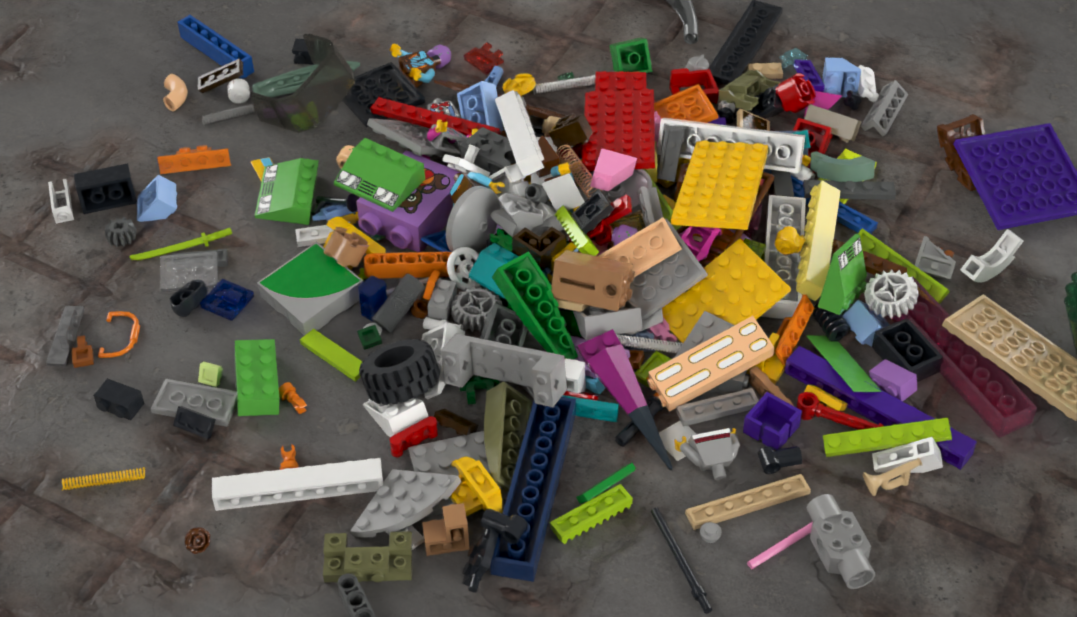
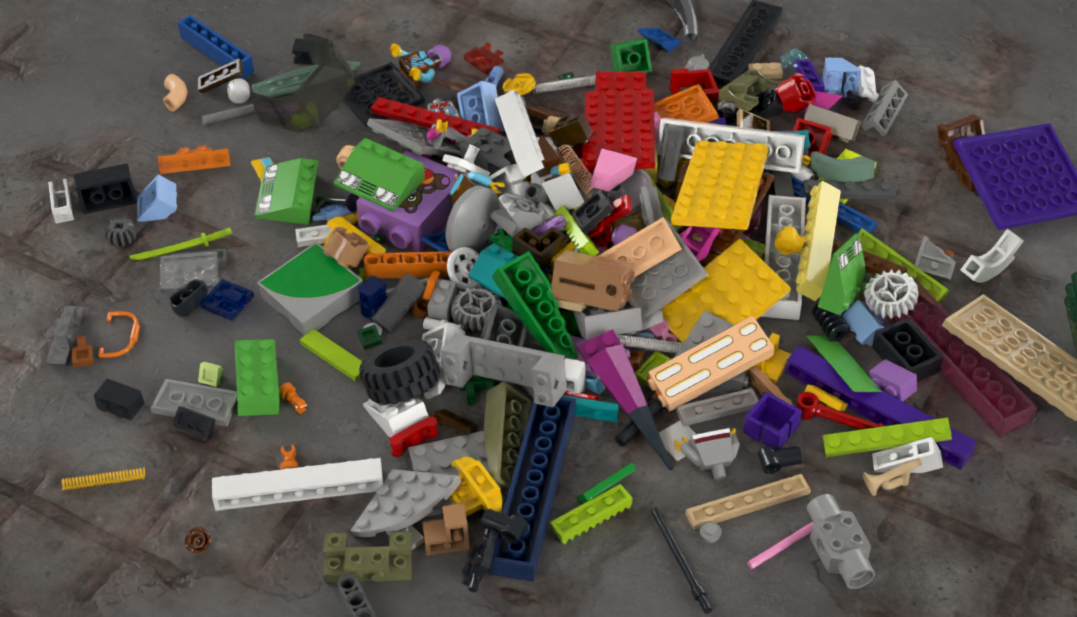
(557, 223): none -> medium lavender axle
(660, 38): none -> blue slope
(792, 329): orange bracket -> none

